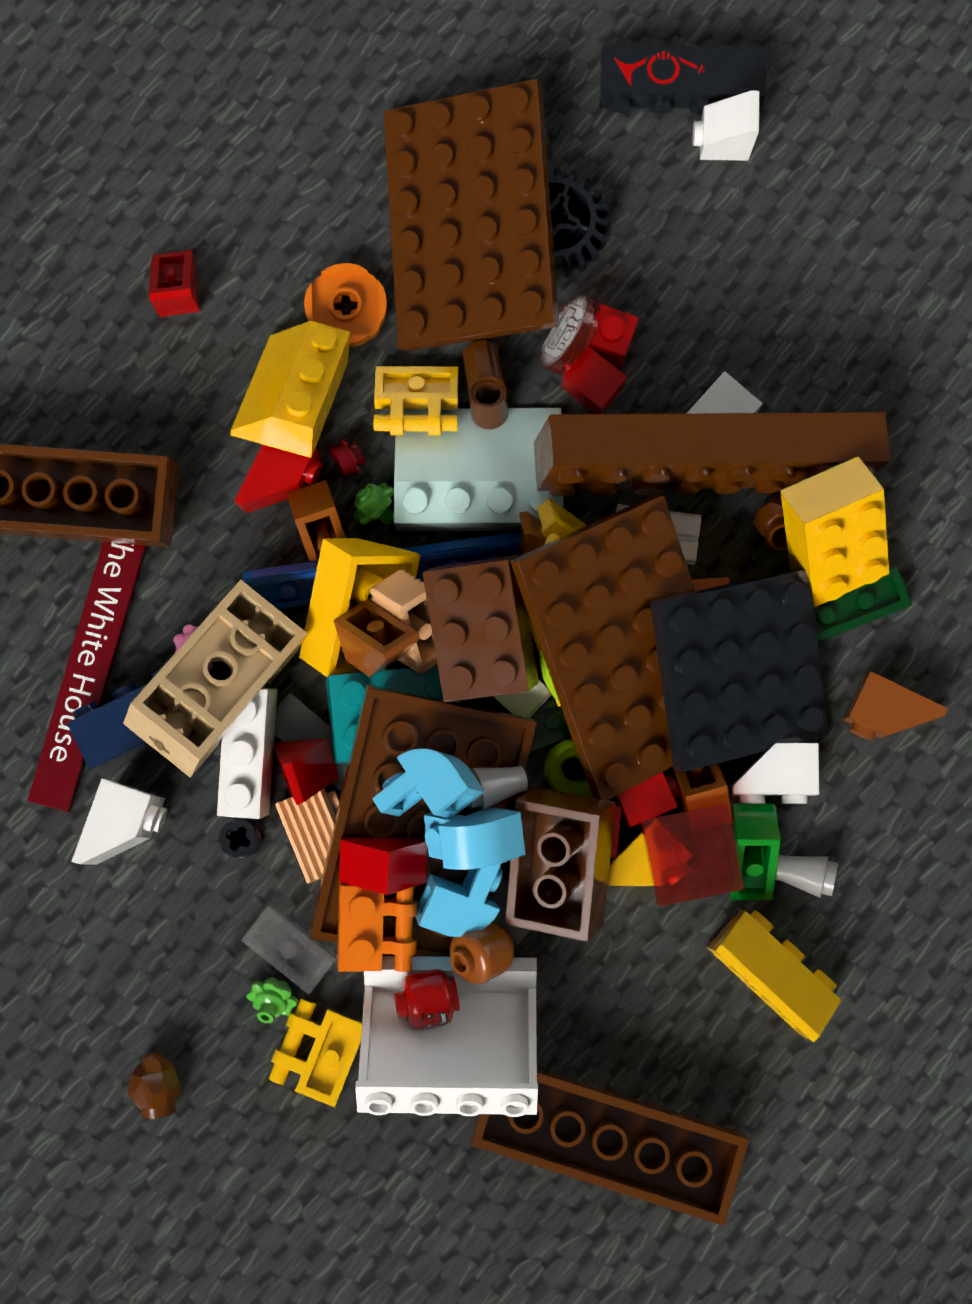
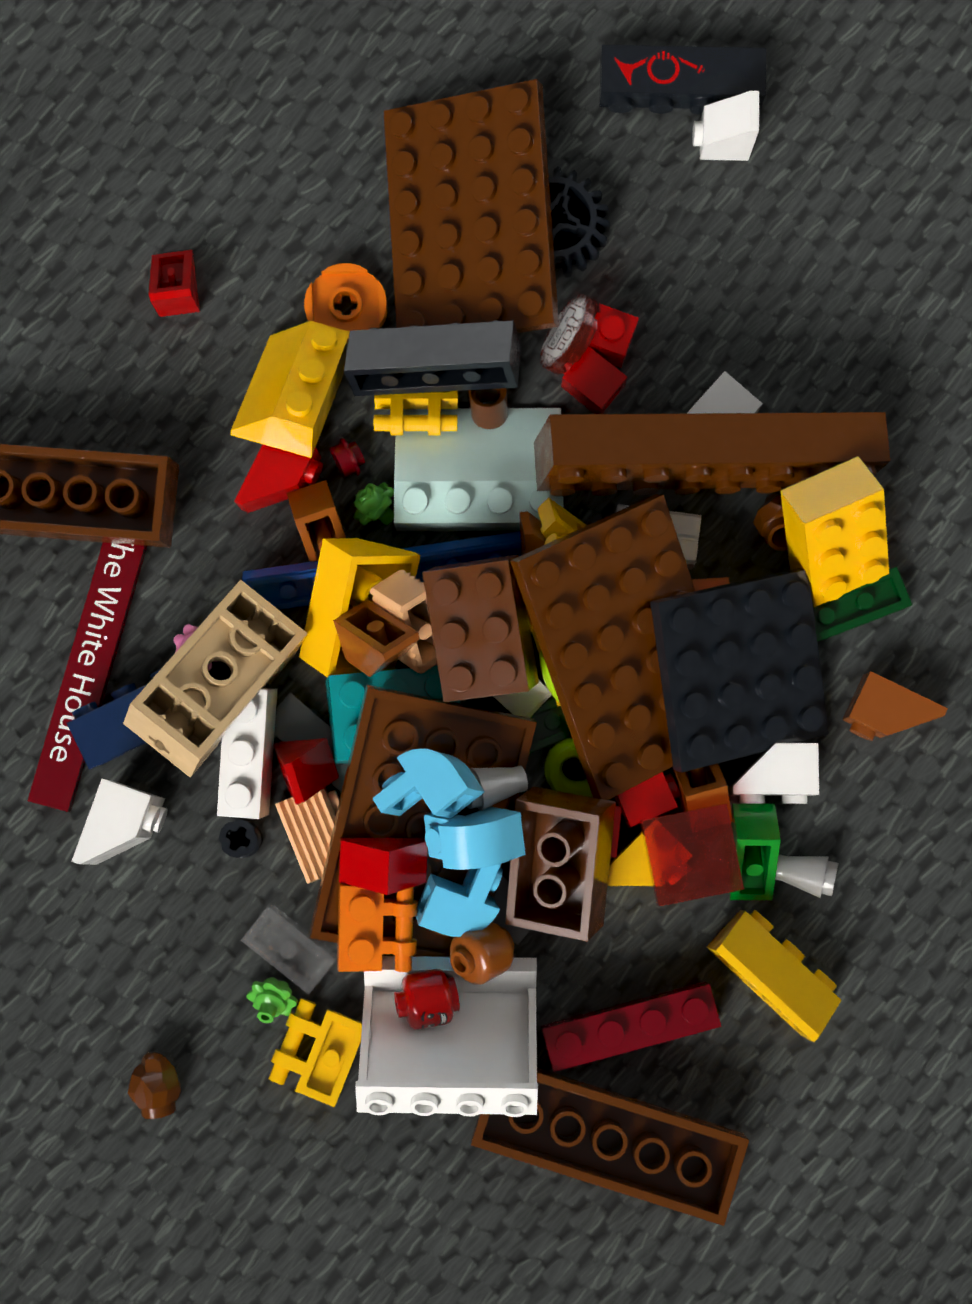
(433, 358): none -> black brick
(631, 1026): none -> dark red brick

